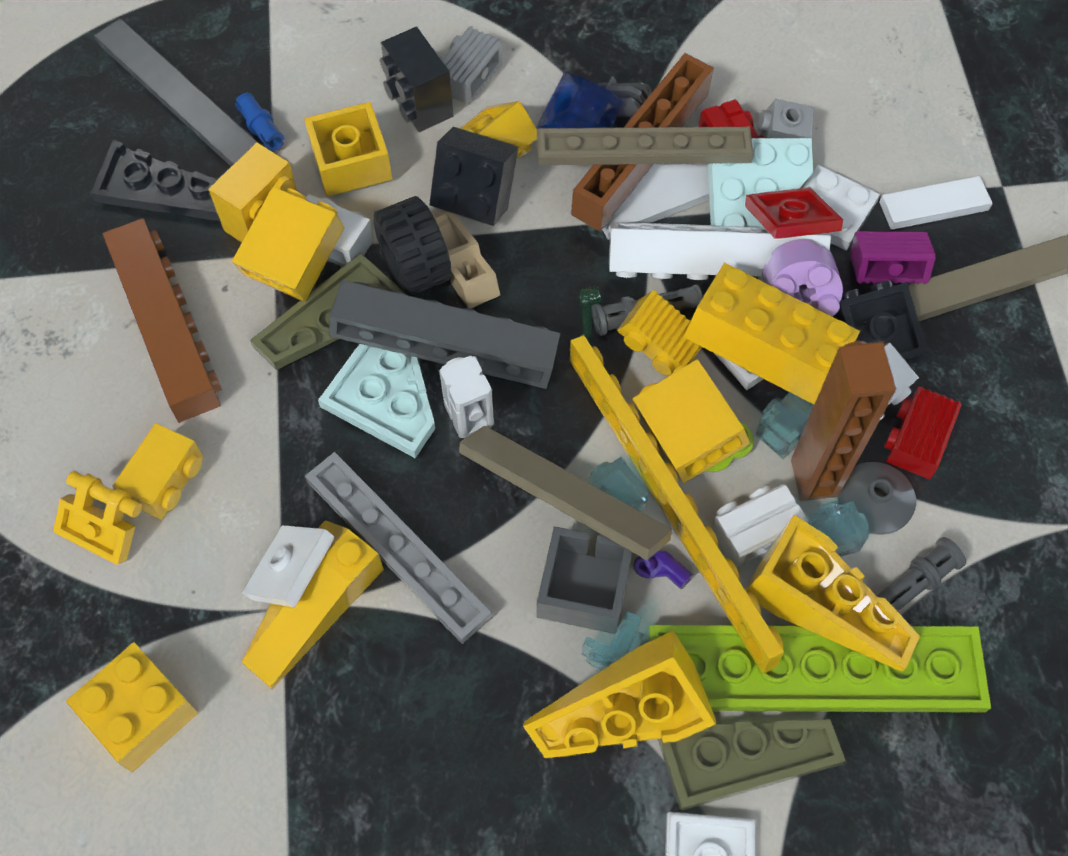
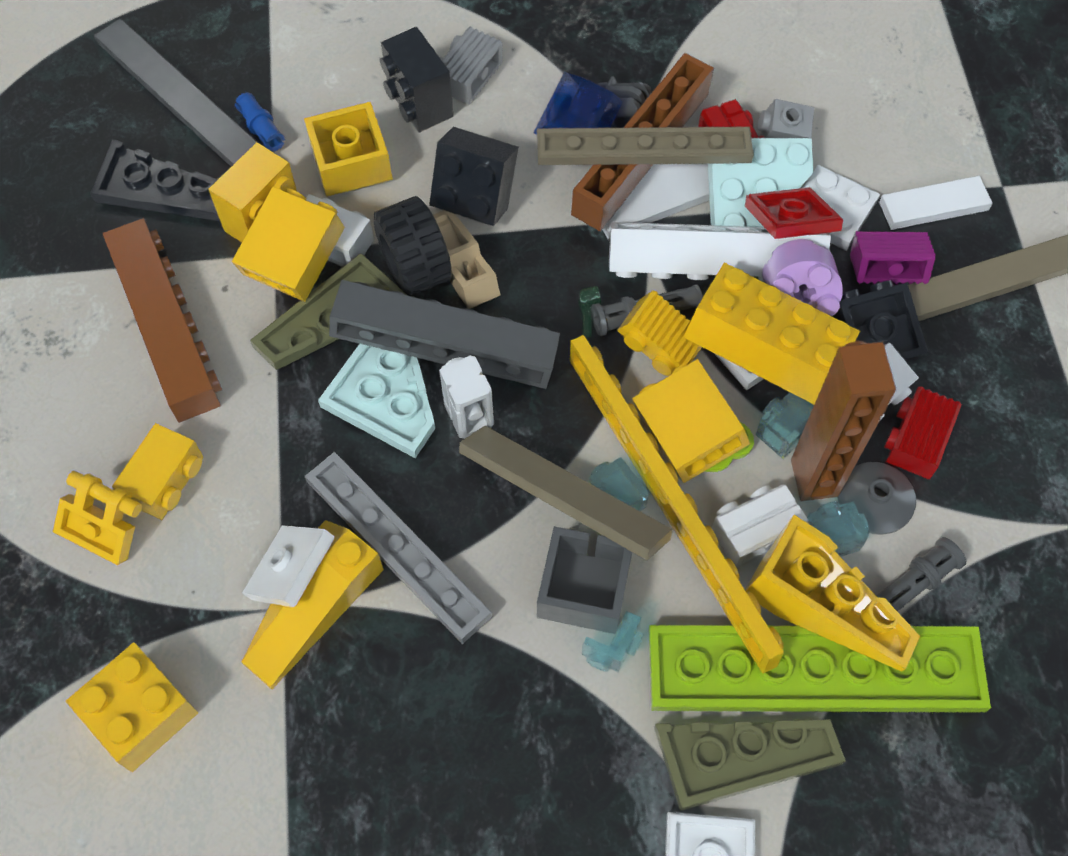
(505, 123): yellow slope -> none
(635, 699): yellow wedge -> none
(663, 565): dark purple arm -> none

